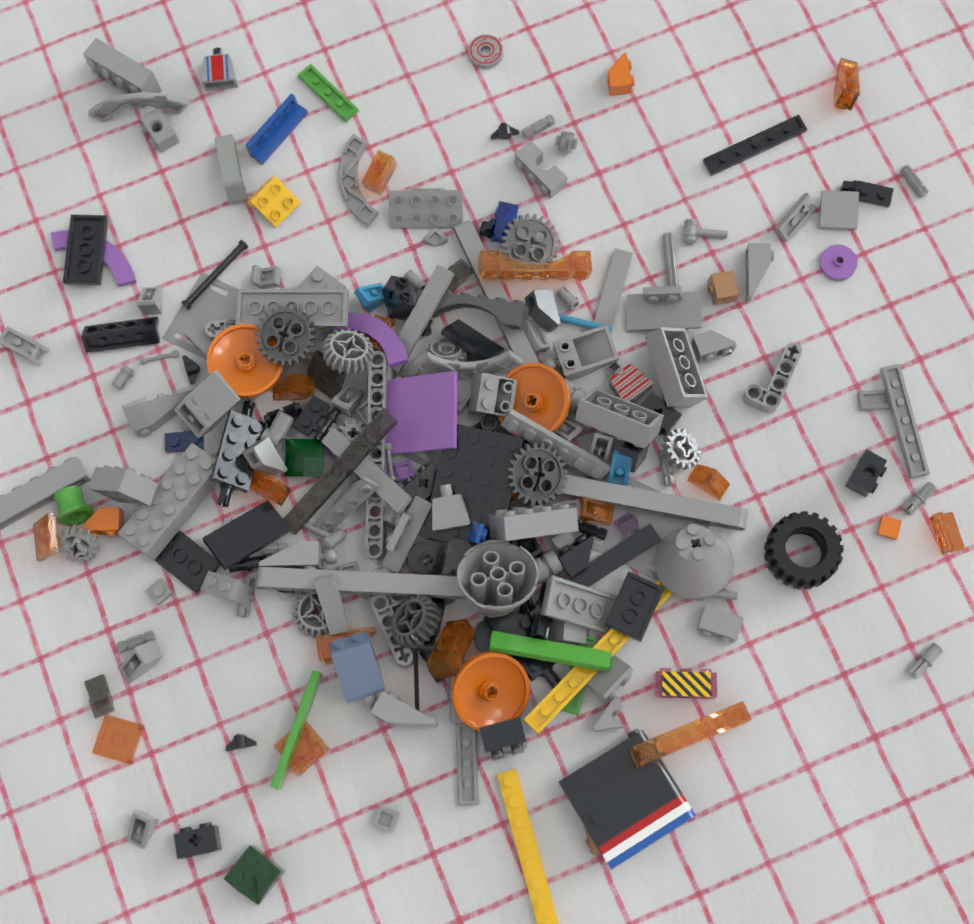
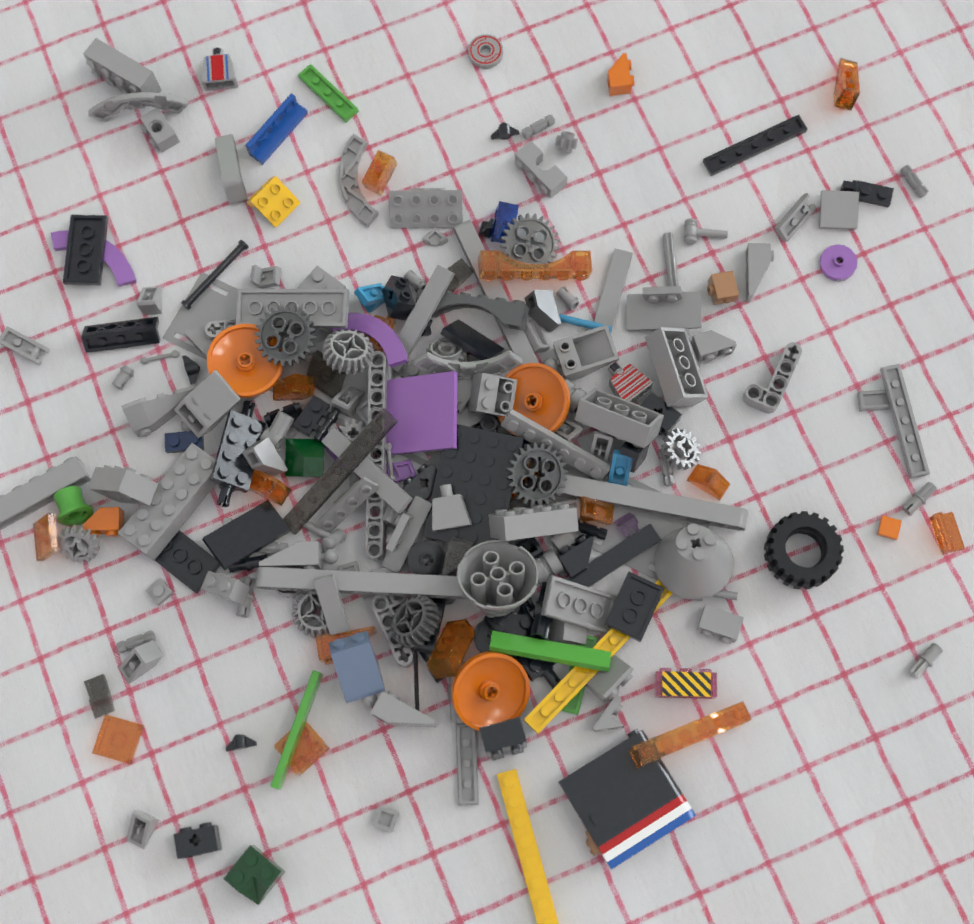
(477, 532): blue slope -> none
(858, 481): black brick -> none

